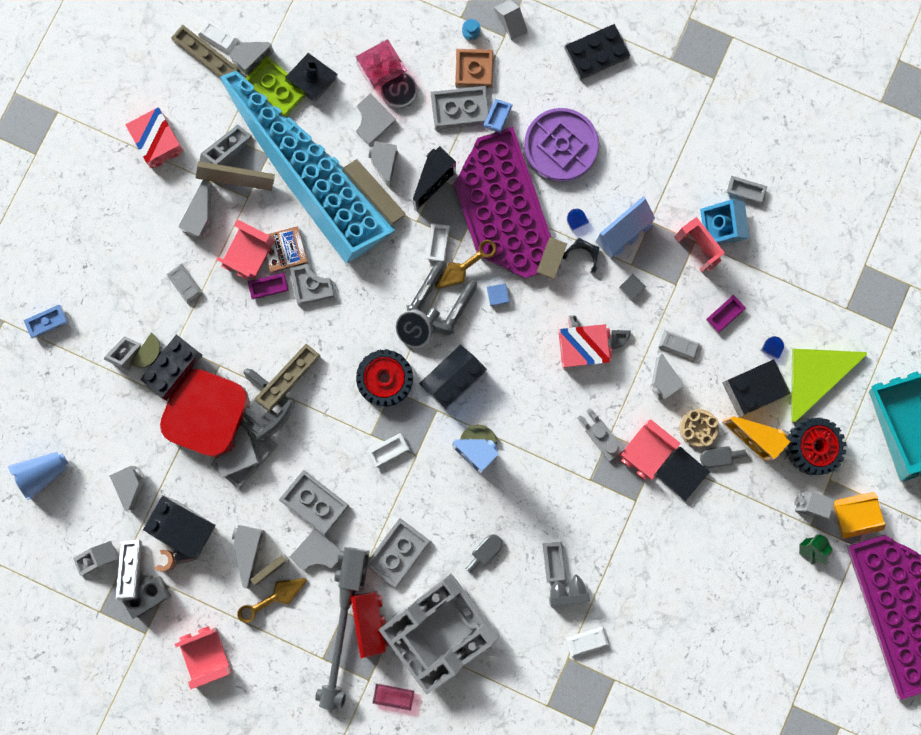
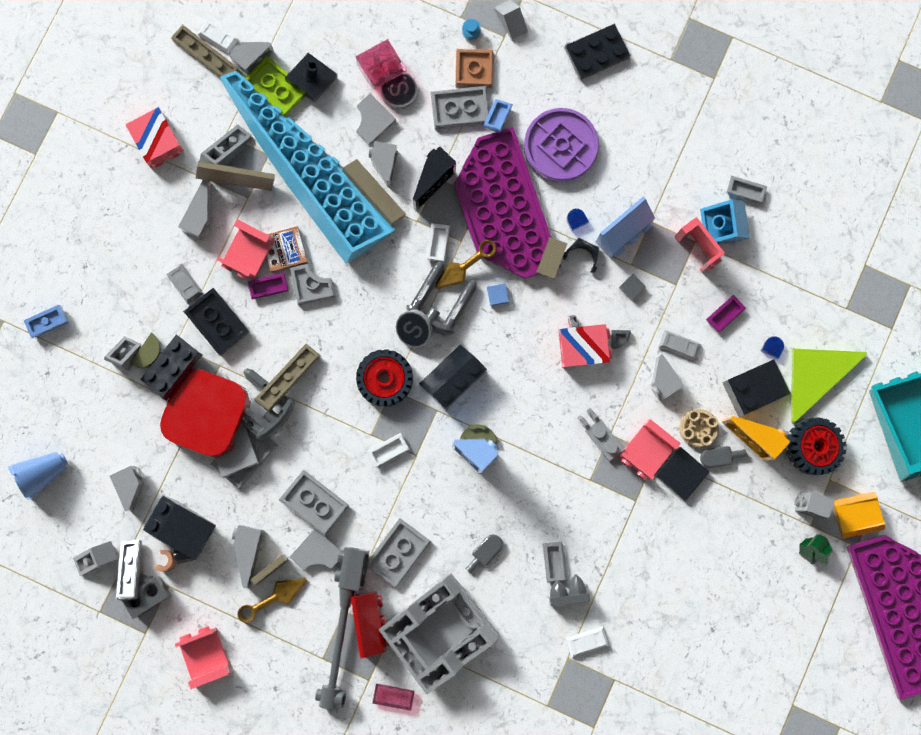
(216, 321): none -> black plate

